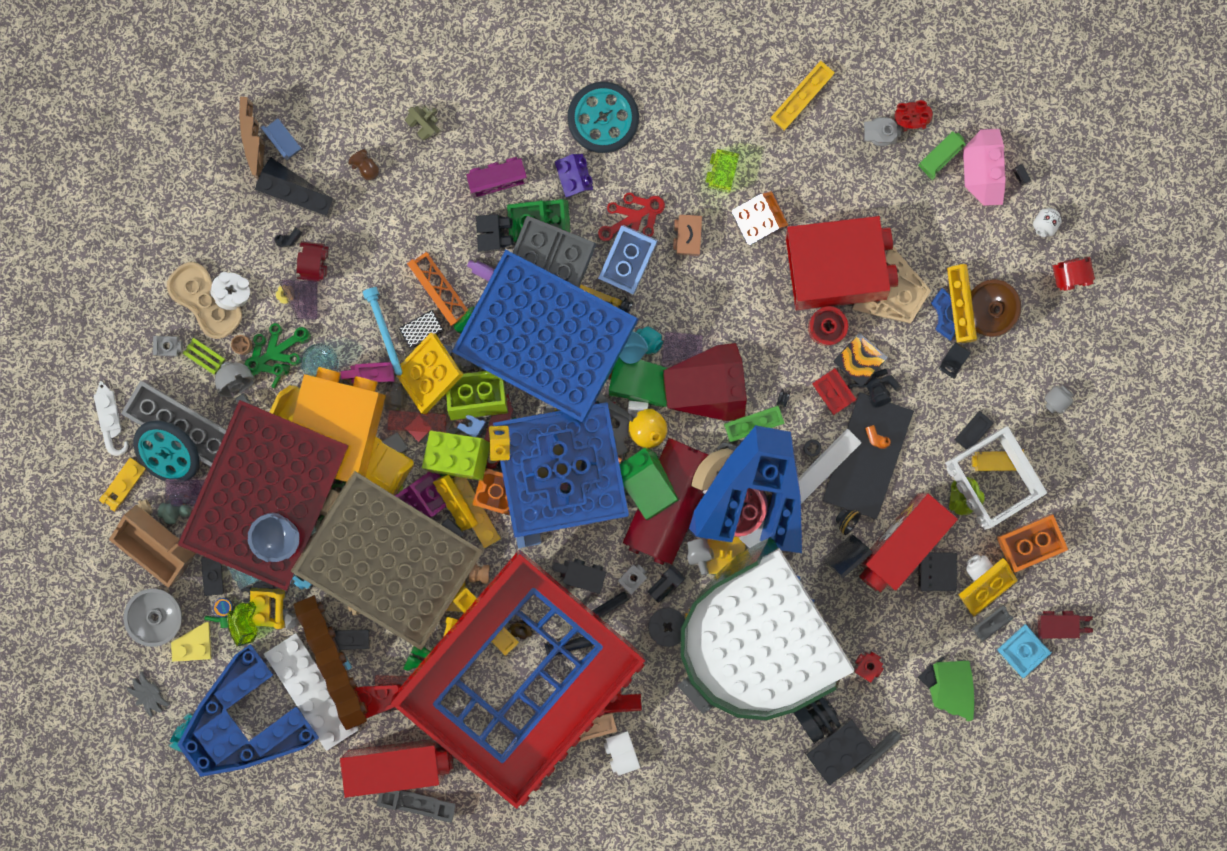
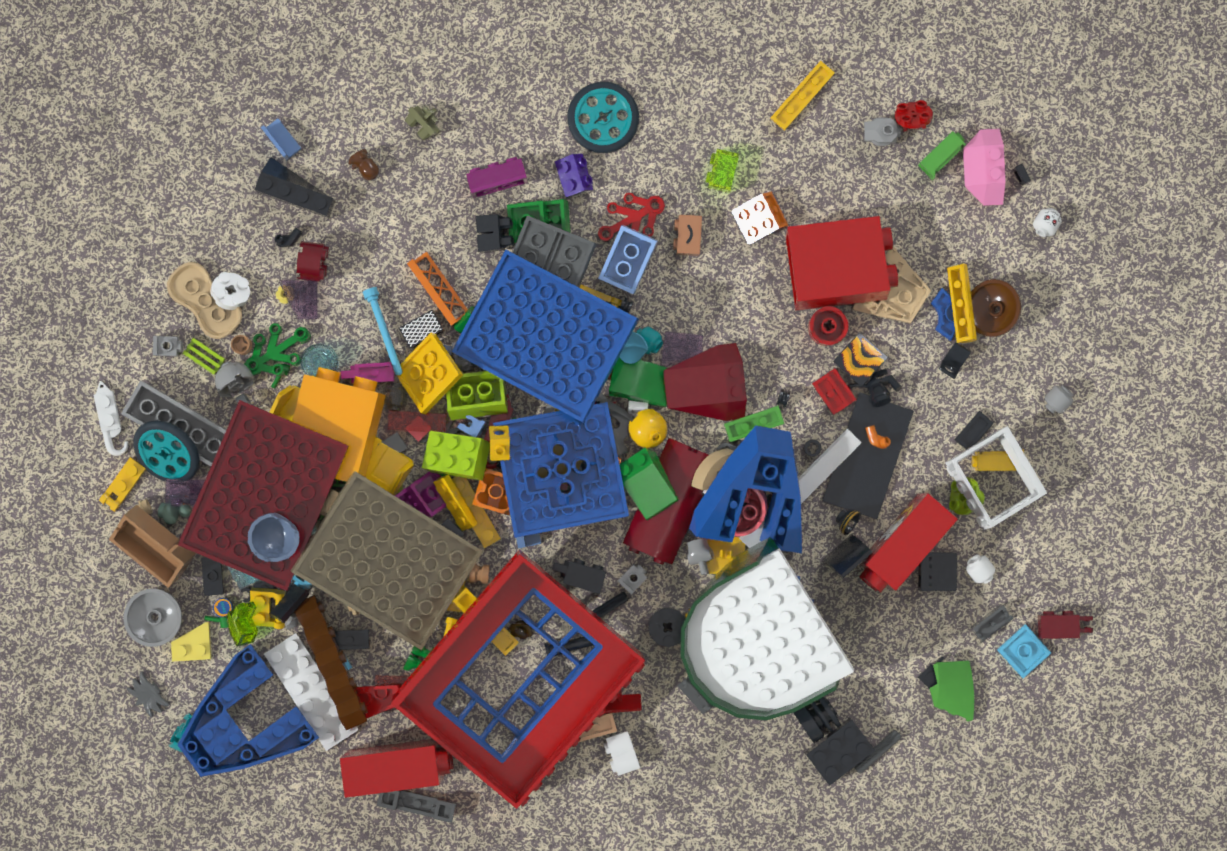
(252, 144): medium nougat slope -> none
(289, 603): none -> black tile
(481, 269): medium lavender cylinder -> none
(669, 581): black piece -> none
(861, 667): red brick -> none
(988, 587): yellow tile -> none
(1032, 543): orange brick -> none
(1073, 273): red brick -> none

